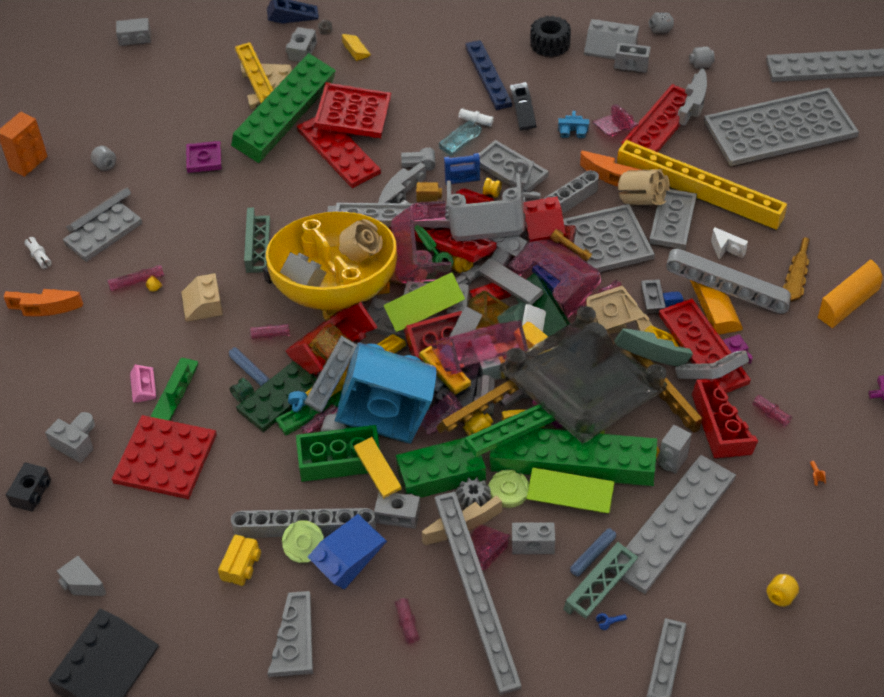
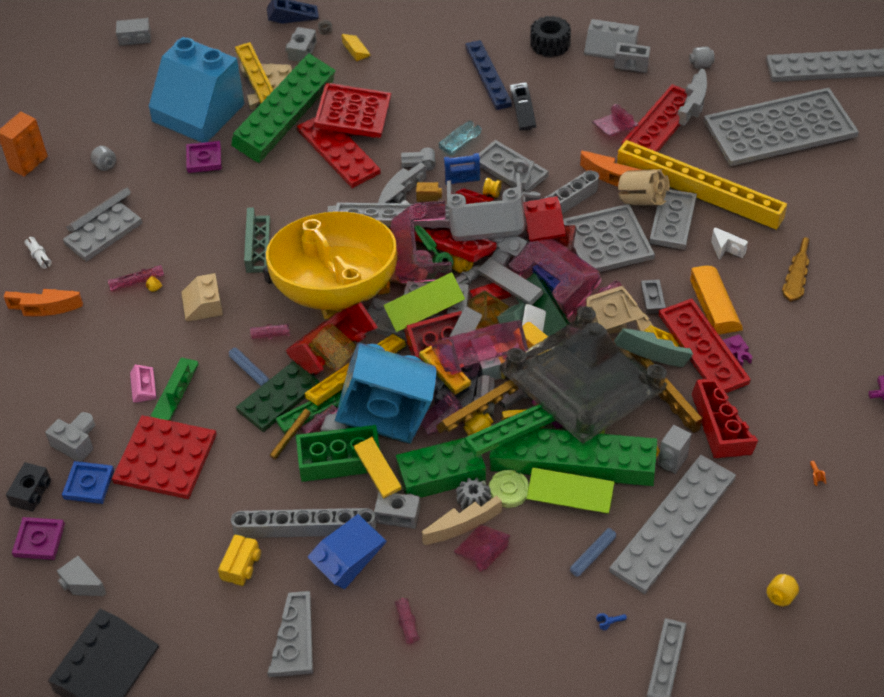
(38, 538): none -> magenta plate
(88, 482): none -> blue plate
(196, 90): none -> dark azure slope
(241, 389): clear green wheel -> none
(289, 434): none -> pearl gold bar
(297, 400): dark azure tile -> none
(301, 540): yellowish green tile -> none
(302, 271): light grey brick -> none
(330, 374): light grey tile -> none
(360, 241): tan brick -> none
(476, 117): white pin -> none
(478, 594): light grey plate -> none
(533, 538): light grey brick -> none
(557, 236): pearl gold bar -> none
(573, 123): dark azure hips -> none
(597, 576): sand green fence -> none
(661, 22): light grey head -> none
(672, 298): blue slope -> none
(714, 370): light grey beam -> none
(728, 281): light grey beam -> none
(772, 410): clear pink pin -> none
(850, 294): light orange brick -> none

